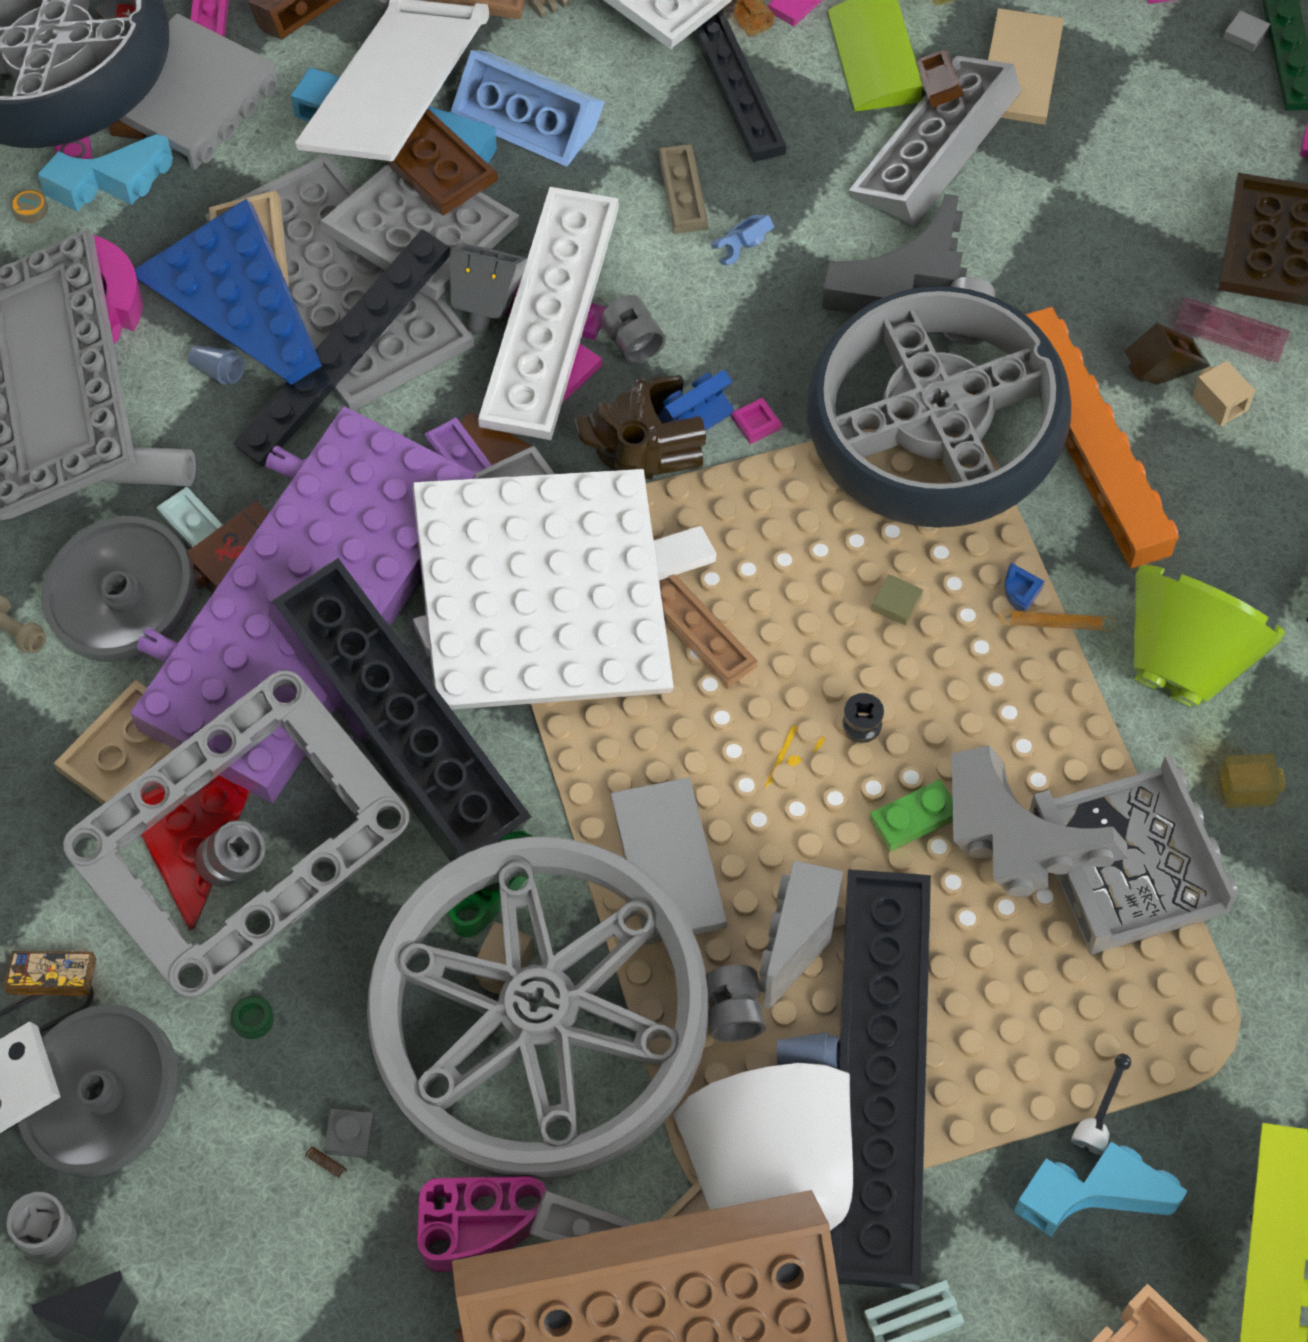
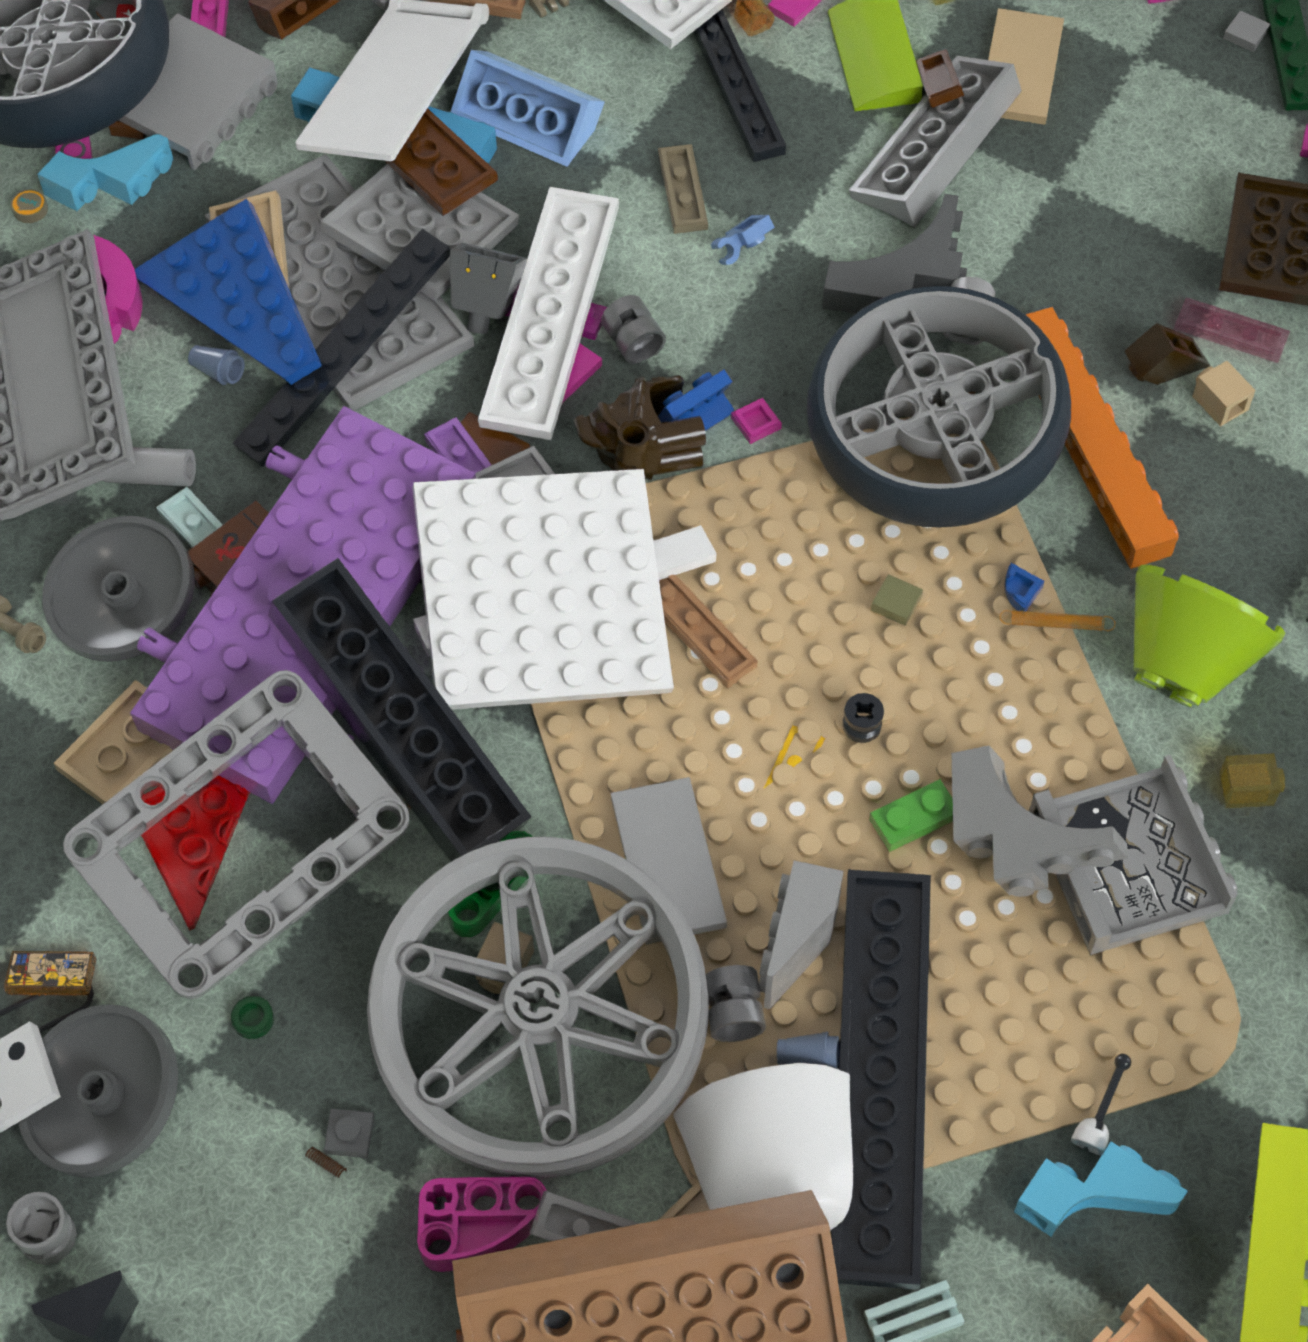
(229, 853): flat silver wheel -> none

